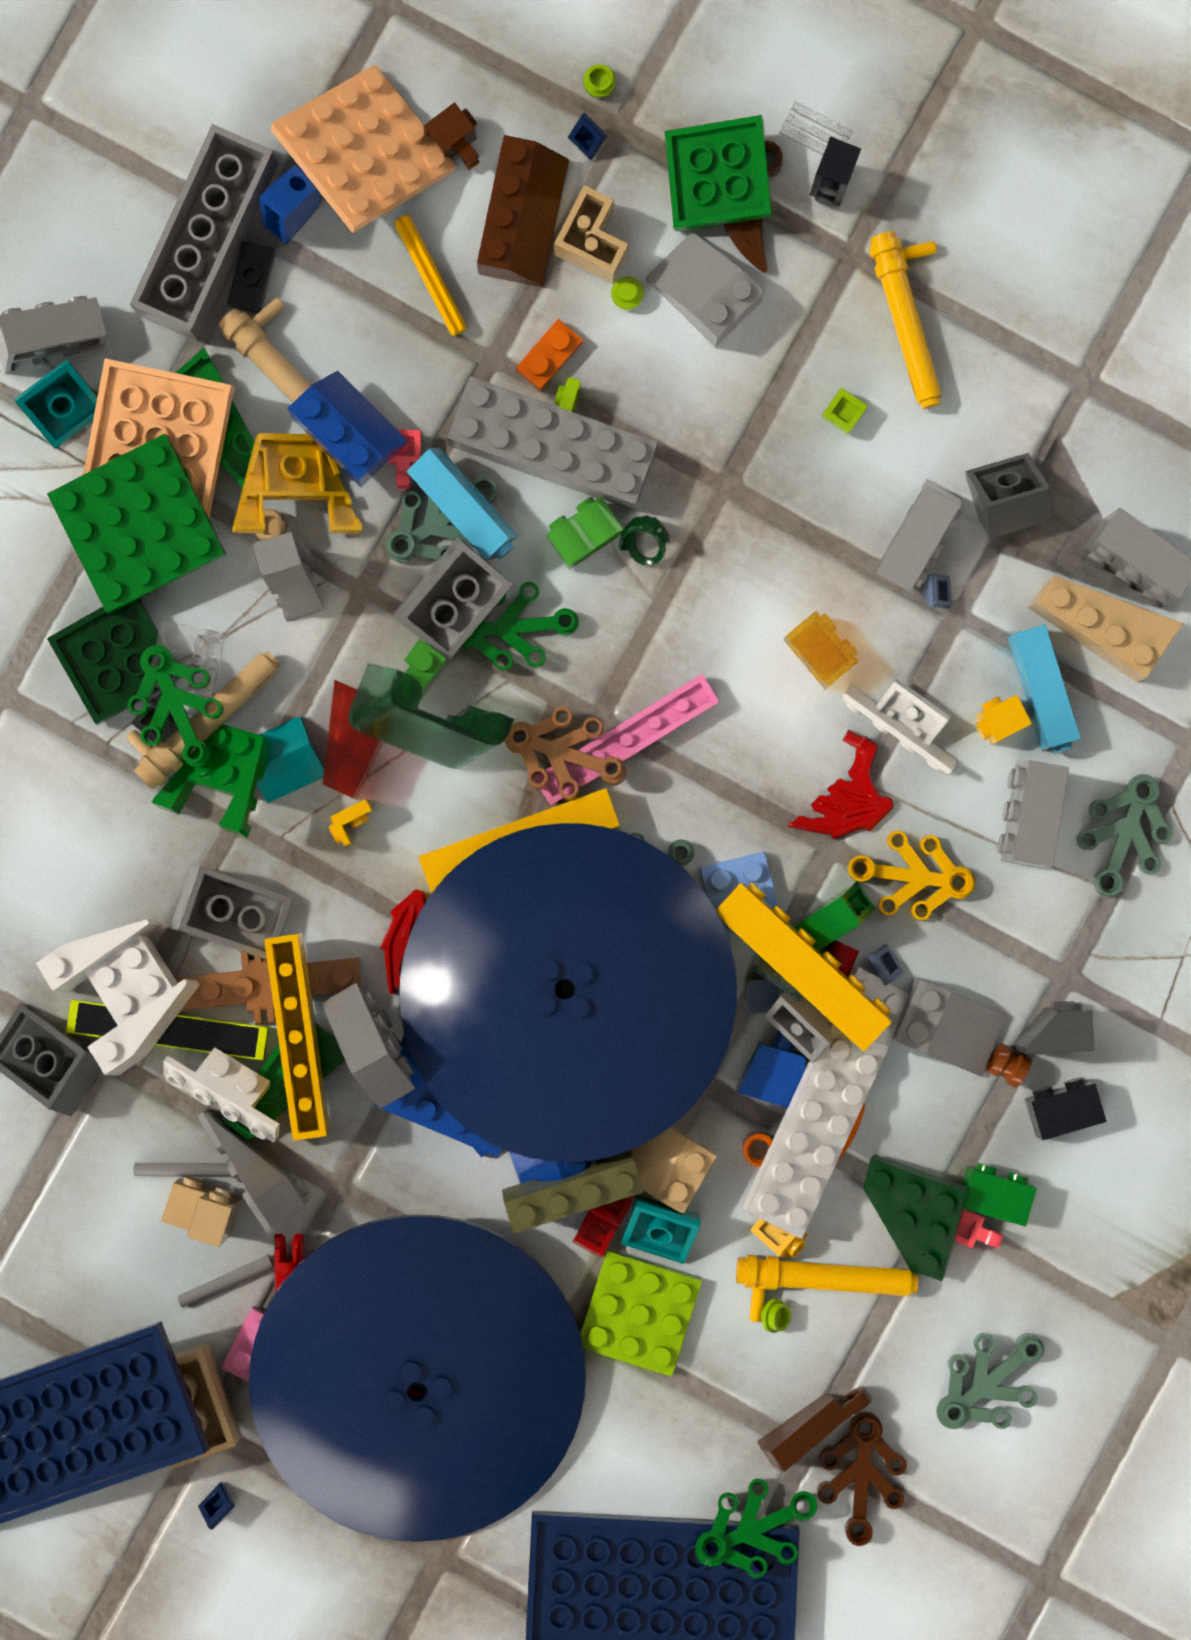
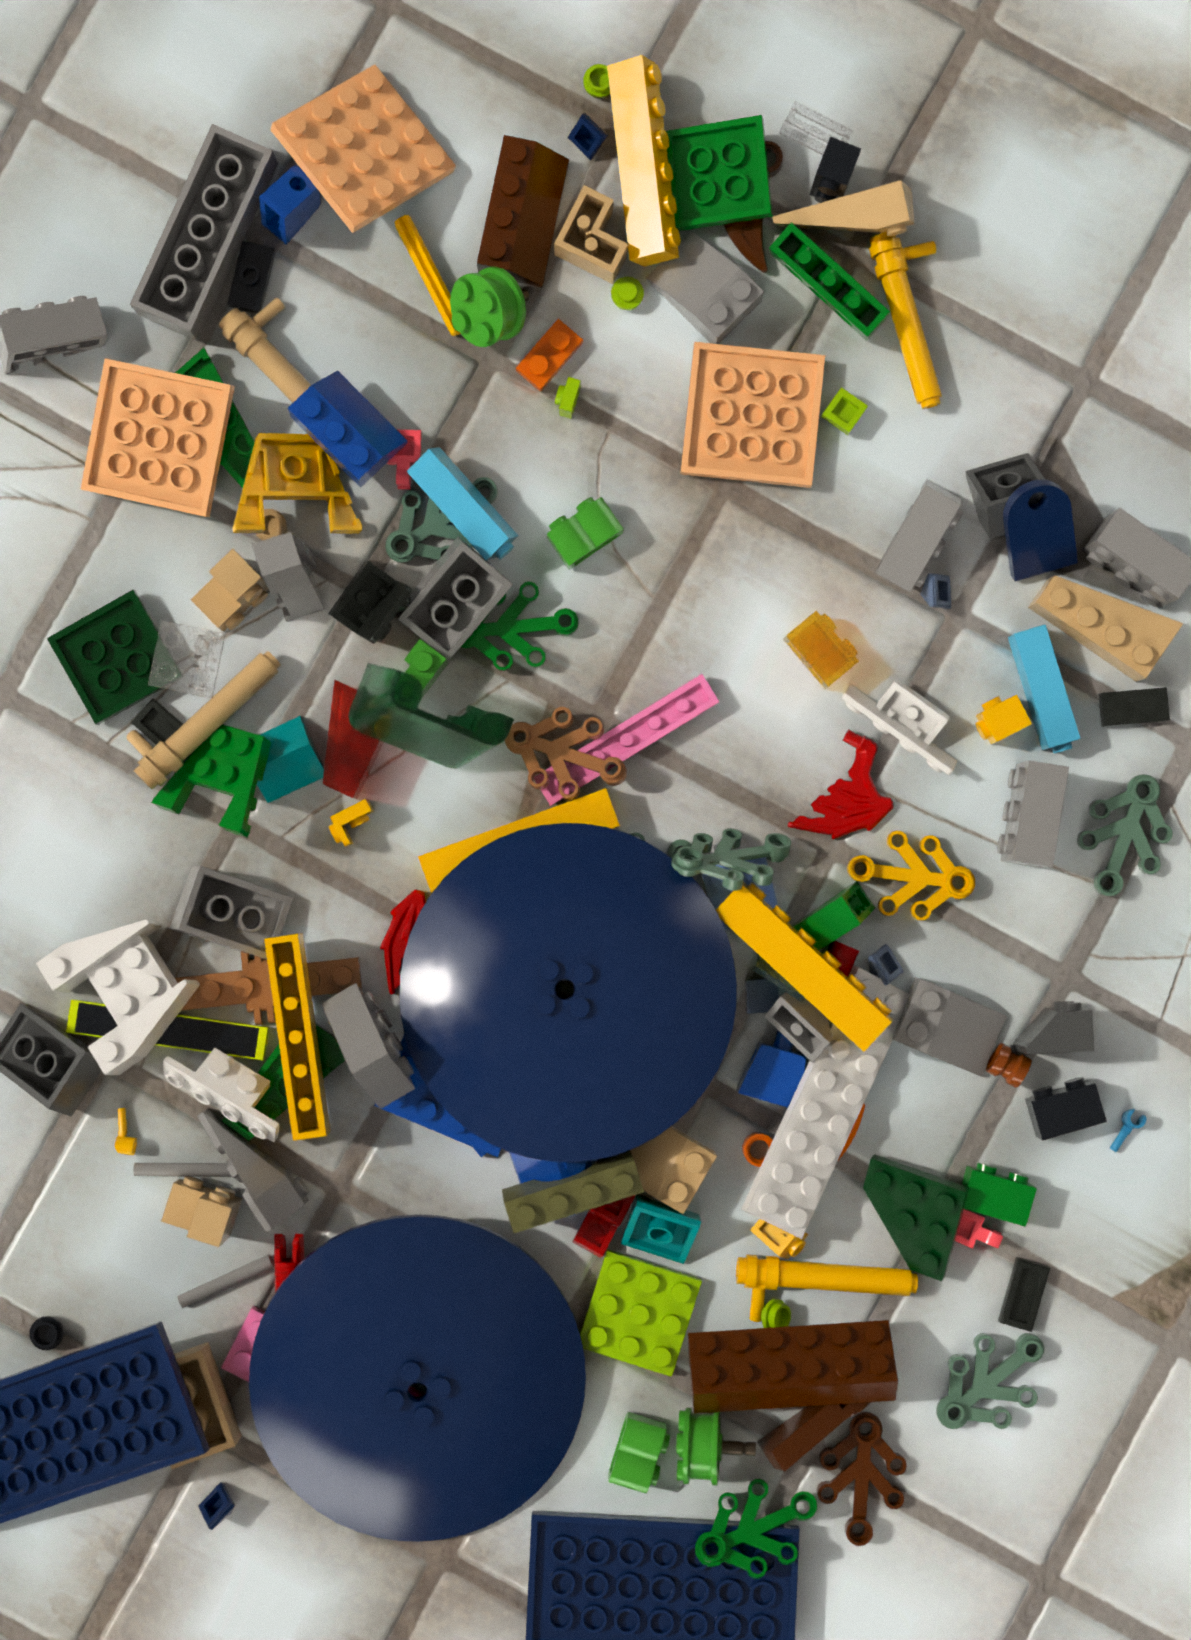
(46, 1333): none -> black plate
(59, 404): teal slope -> none
(123, 1143): none -> yellow hand
(136, 523): green plate -> none
(173, 700): green plant -> none
(230, 591): none -> tan brick
(371, 603): none -> pearl dark grey bracket
(453, 134): reddish brown brick -> none
(488, 306): none -> bright green wheel
(552, 443): light grey brick -> none
(637, 1453): none -> bright green brick
(643, 161): none -> yellow brick
(647, 524): dark green piece -> none
(691, 861): none -> sand green plant
(703, 1446): none -> bright green wheel
(752, 414): none -> light nougat plate
(792, 1366): none -> reddish brown brick
(829, 281): none -> green brick
(872, 210): none -> tan wedge
(1024, 1294): none -> pearl dark grey tile
(1039, 534): none -> dark blue tile
(1127, 1127): none -> dark azure hand
(1134, 706): none -> pearl dark grey tile

